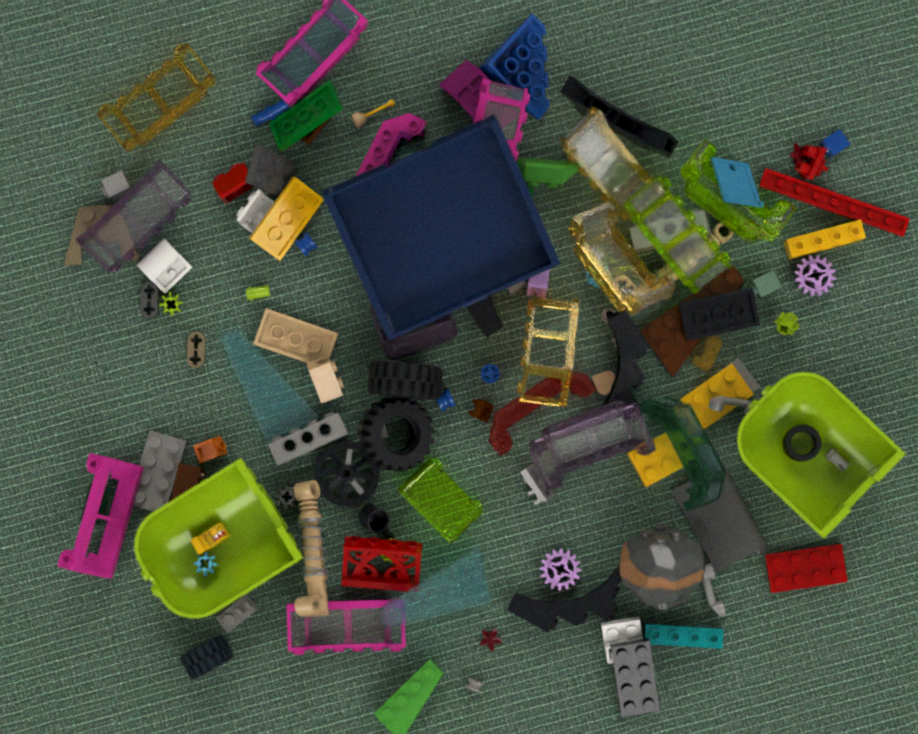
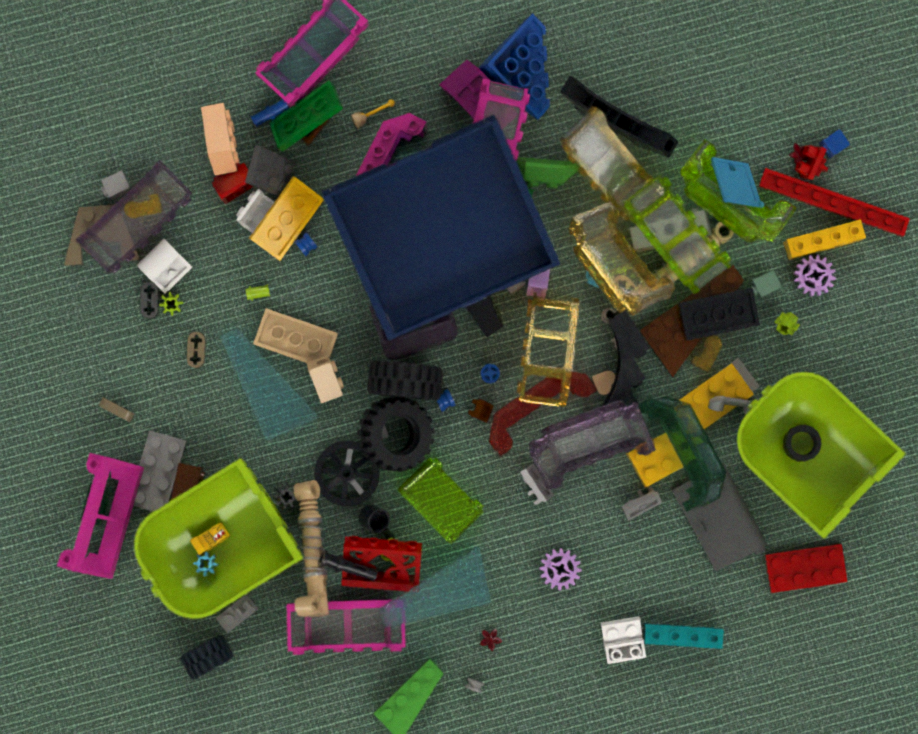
(116, 409): none -> dark tan beam
(139, 209): none -> clear yellow leg
(148, 86): clear yellow windscreen -> none
(210, 449): orange bracket -> none
(220, 138): none -> light nougat brick
(278, 443): light grey brick -> none
(339, 564): none -> black pin
(544, 613): black arch -> none
(635, 677): plate -> none
(640, 505): none -> light grey plate
(661, 566): dark grey rock -> none
(717, 607): light grey bar -> none
(833, 456): light grey pin -> none

